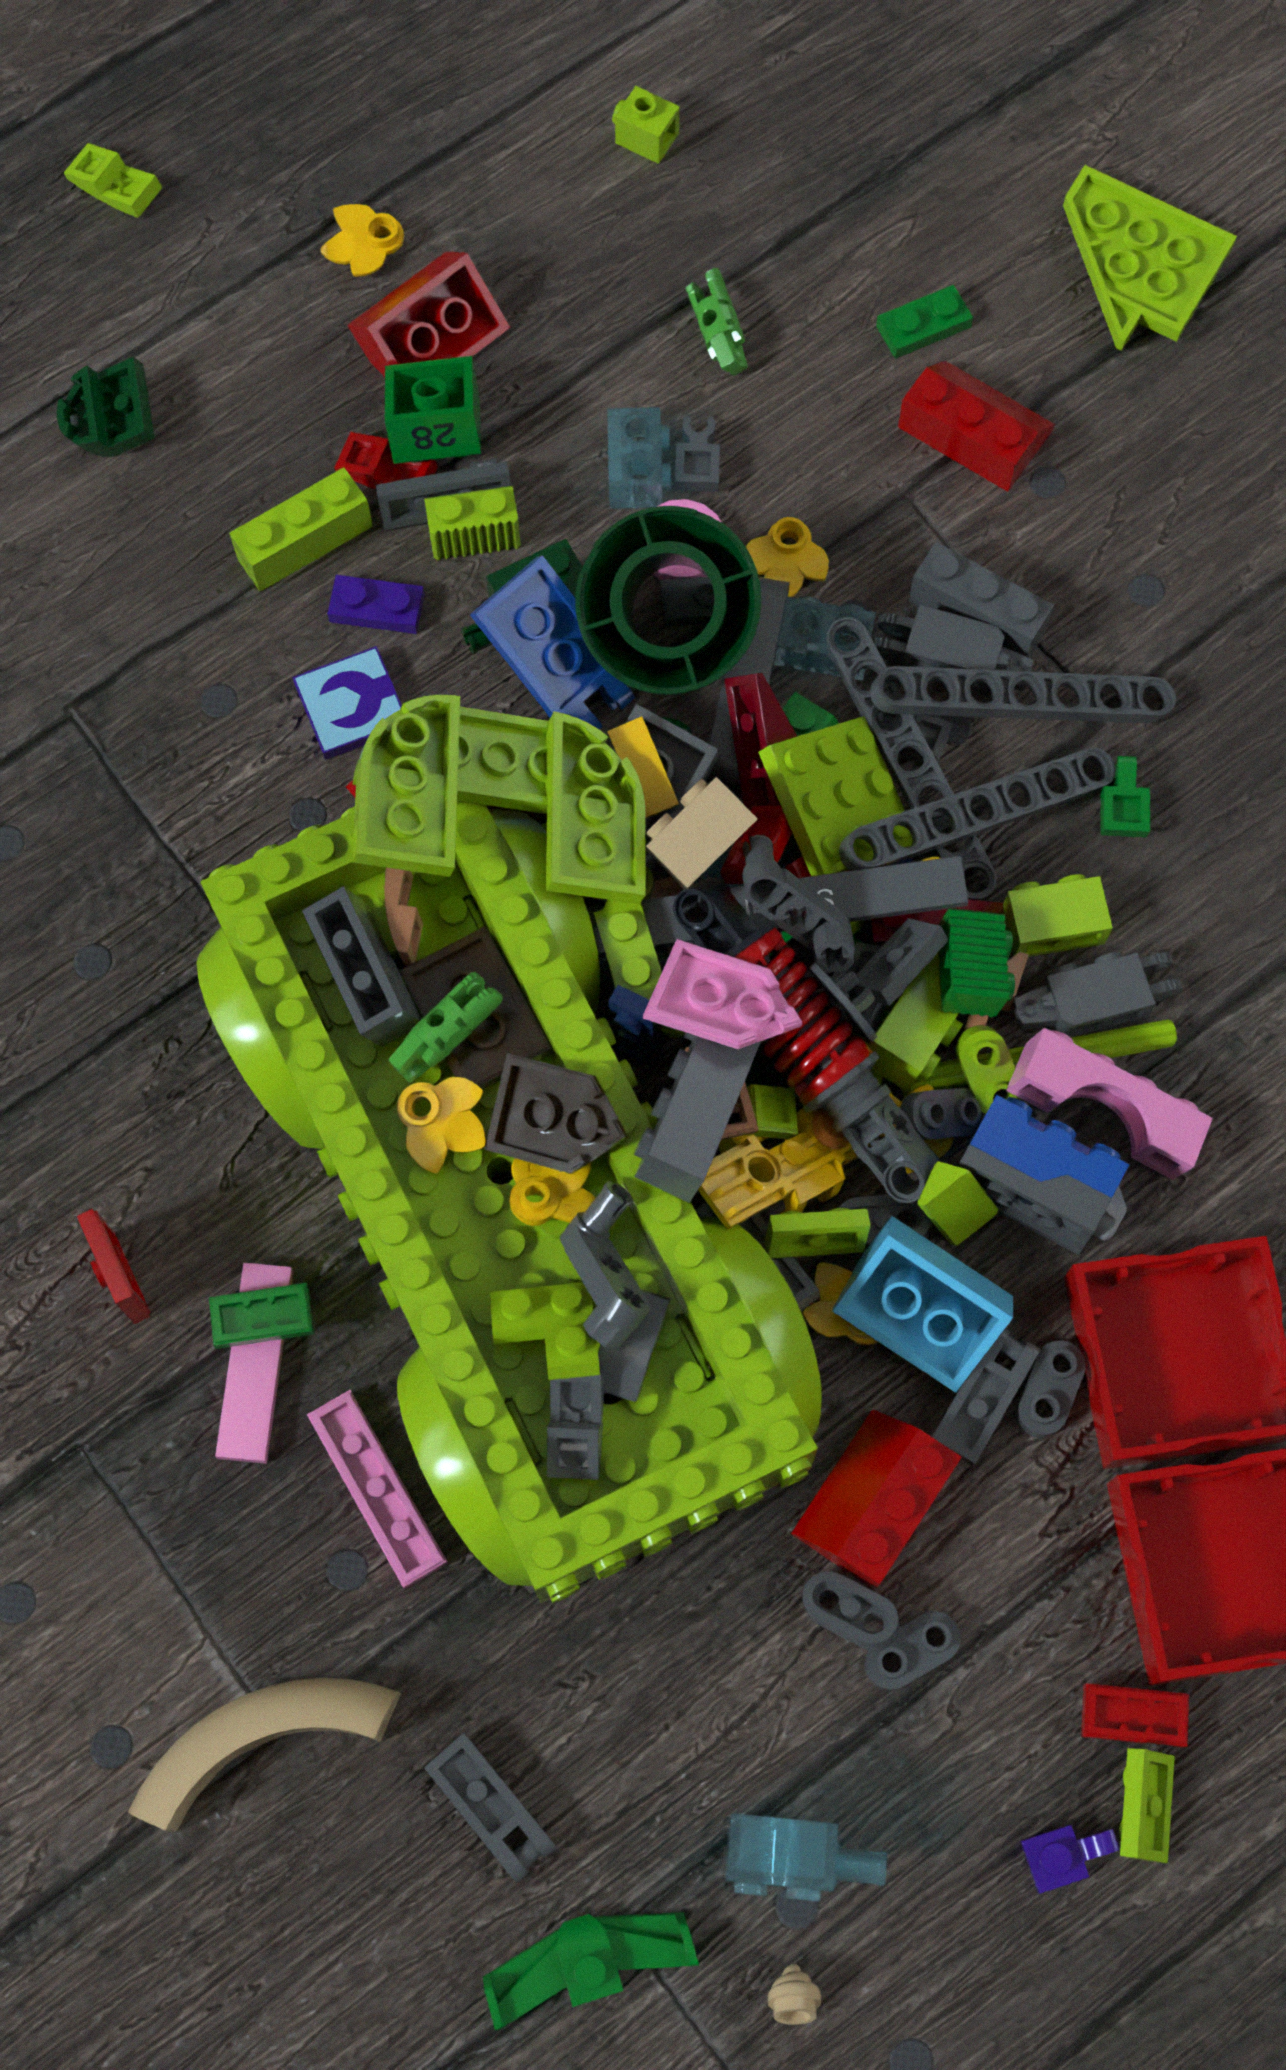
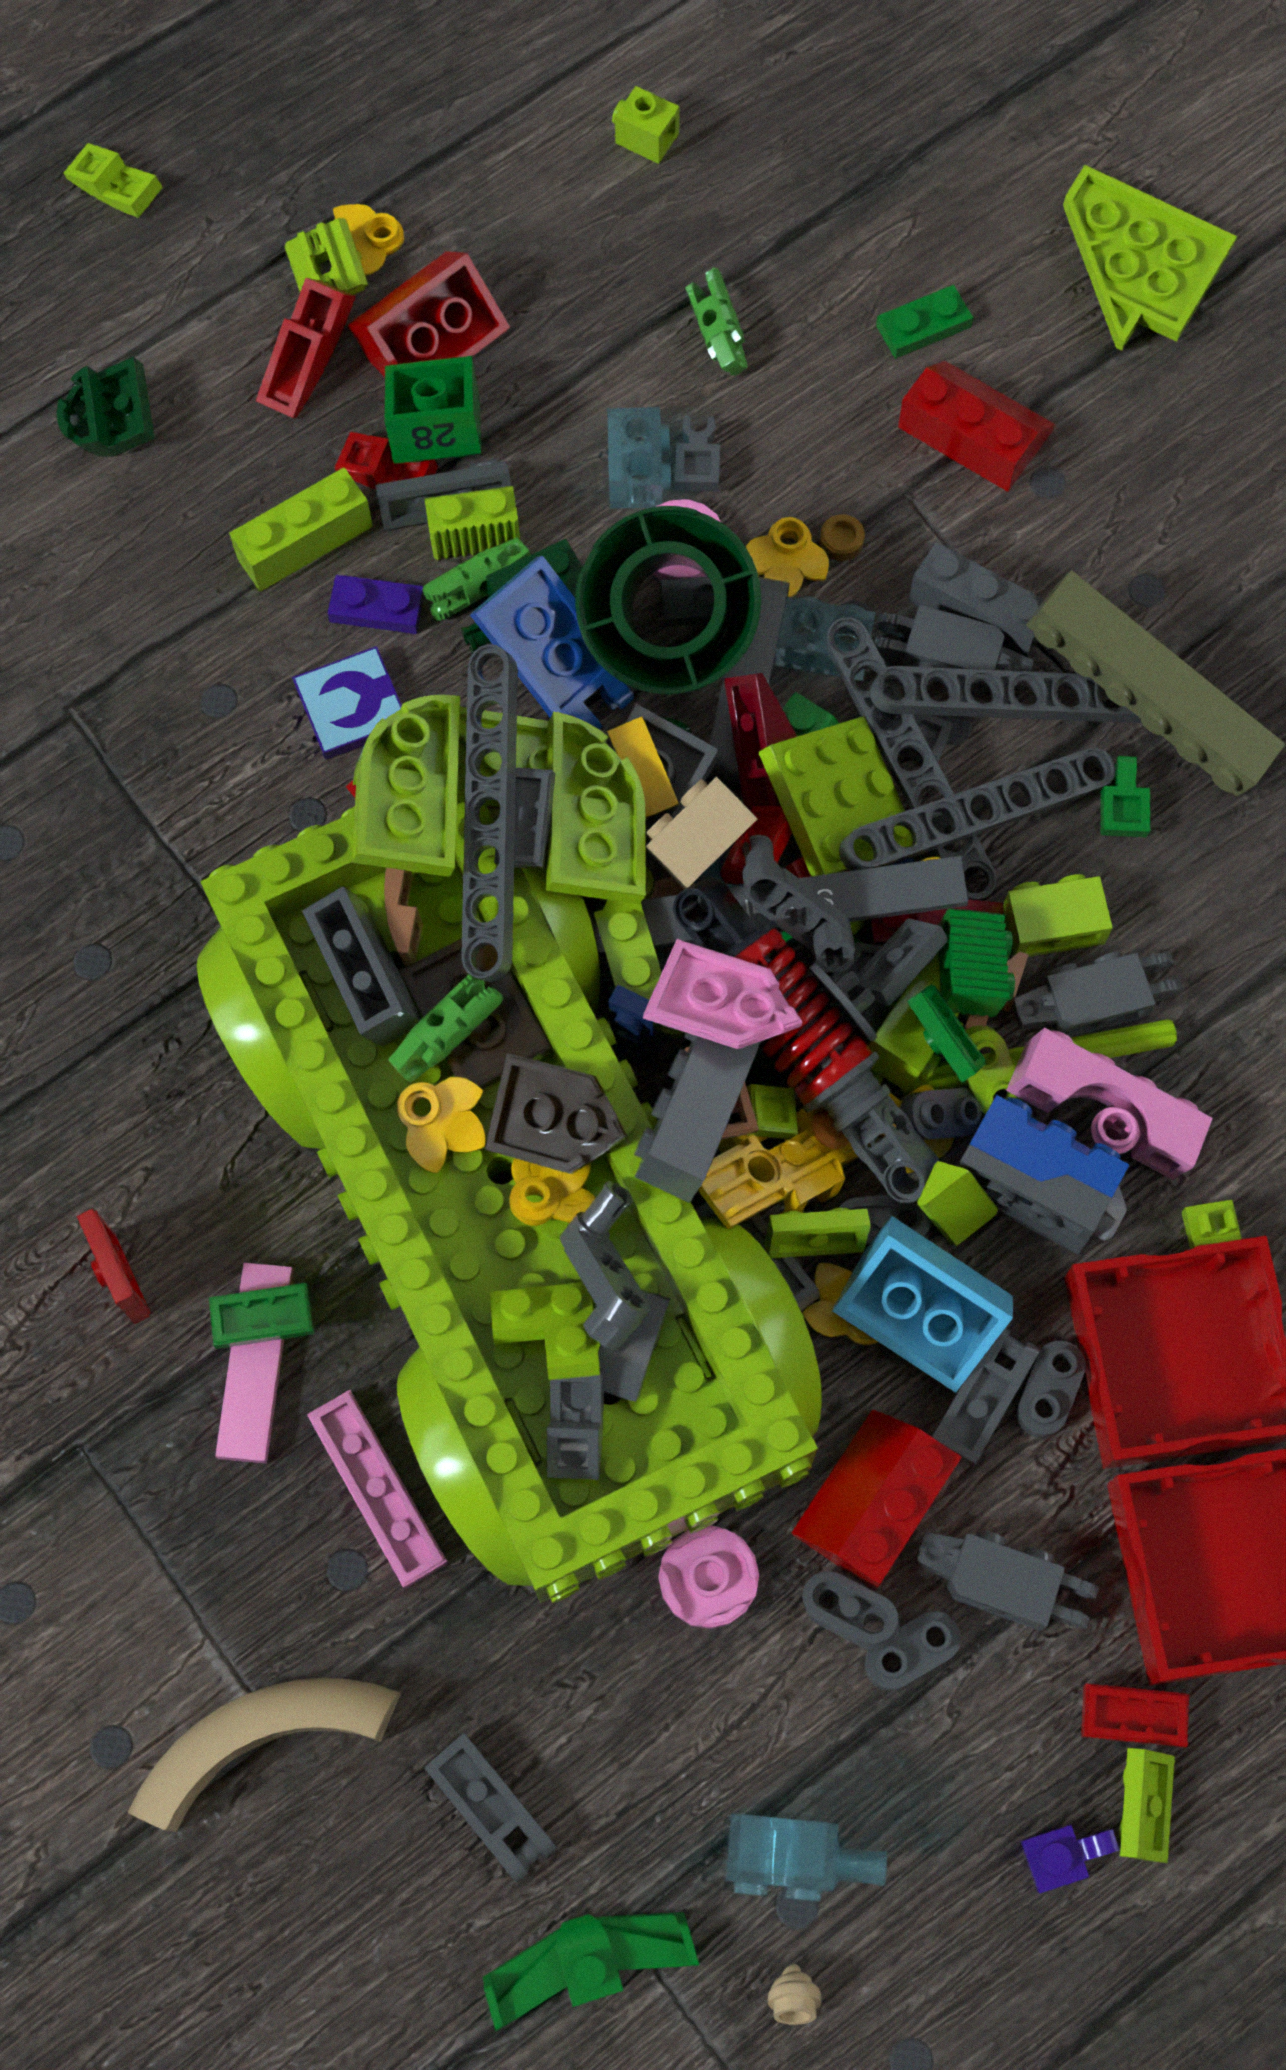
(304, 346): none -> red slope
(324, 243): none -> lime piece
(467, 581): none -> bright green hinge
(500, 833): none -> dark grey beam
(532, 817): none -> dark grey plate
(708, 1577): none -> bright pink tile
(842, 537): none -> pearl gold tile
(946, 1033): none -> green plate
(1004, 1580): none -> dark grey hinge
(1119, 1126): none -> bright pink cone
(1154, 685): none -> olive brick
(1211, 1223): none -> lime tile

